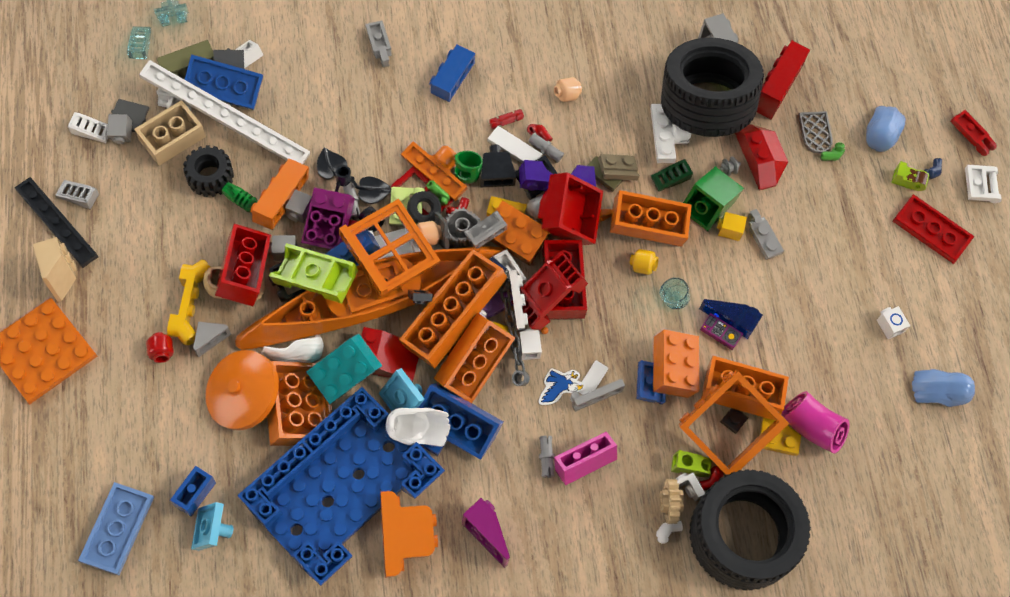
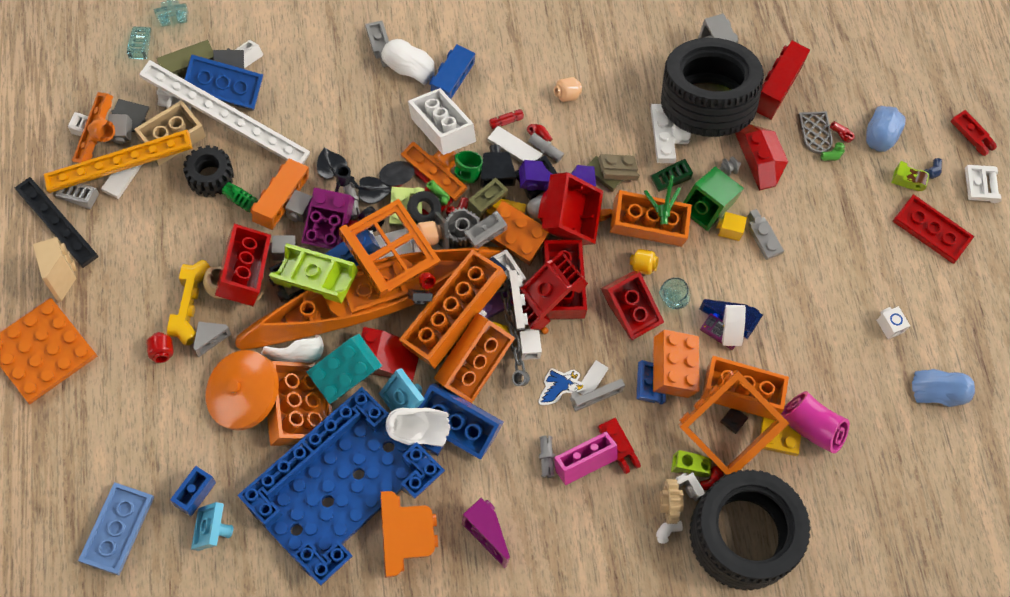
(95, 129): none -> orange plate
(118, 161): none -> light orange tile
(119, 181): none -> white tile
(396, 173): none -> black sticker
(408, 60): none -> white hair
(429, 280): none -> red hinge
(442, 121): none -> white brick
(487, 197): none -> olive panel
(624, 447): none -> red hinge
(632, 304): none -> red slope
(664, 210): none -> green plant
(733, 325): none -> white slope
(845, 134): none -> red arm

